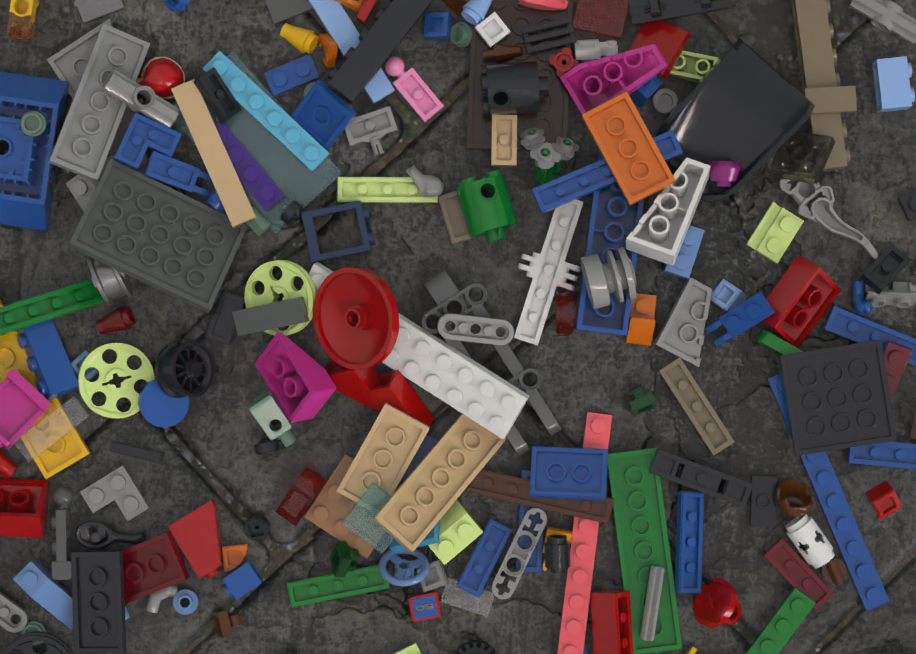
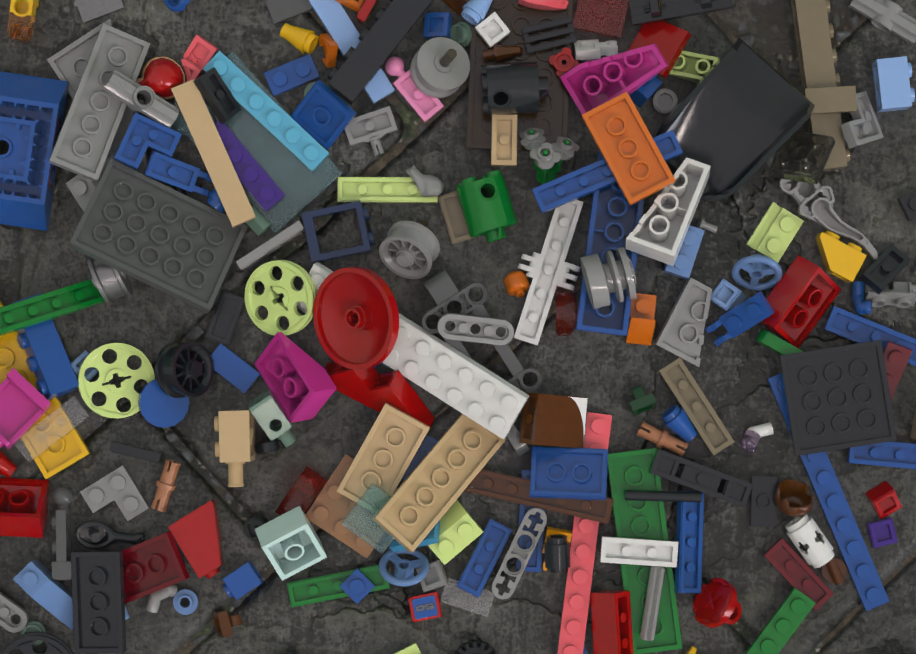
(33, 123): sand green plate -> none
(117, 320): dark red cone -> none
(165, 485): none -> nougat pin
(197, 56): none -> coral slope
(233, 555): orange tile -> none
(234, 368): none -> blue tile
(235, 442): none -> tan brick
(270, 316): dark grey tile -> none
(271, 246): none -> light grey tile
(290, 543): none -> light aqua brick
(292, 212): black tile -> none
(343, 559): dark green tile -> none
(357, 586): none -> blue plate
(409, 249): none -> light grey wheel
(440, 67): none -> light grey wheel
(516, 283): none -> orange piece
(554, 420): none -> reddish brown panel
(639, 551): none -> white plate
(662, 439): none -> nougat pin
(666, 496): none -> black bar
(678, 421): none -> blue cone
(707, 226): none -> light grey piece
(724, 172): magenta cone -> none
(753, 436): none -> arm
(757, 268): none -> medium blue piece
(838, 258): none -> yellow slope
(864, 125): none -> light grey plate
(881, 532): none -> dark purple tile

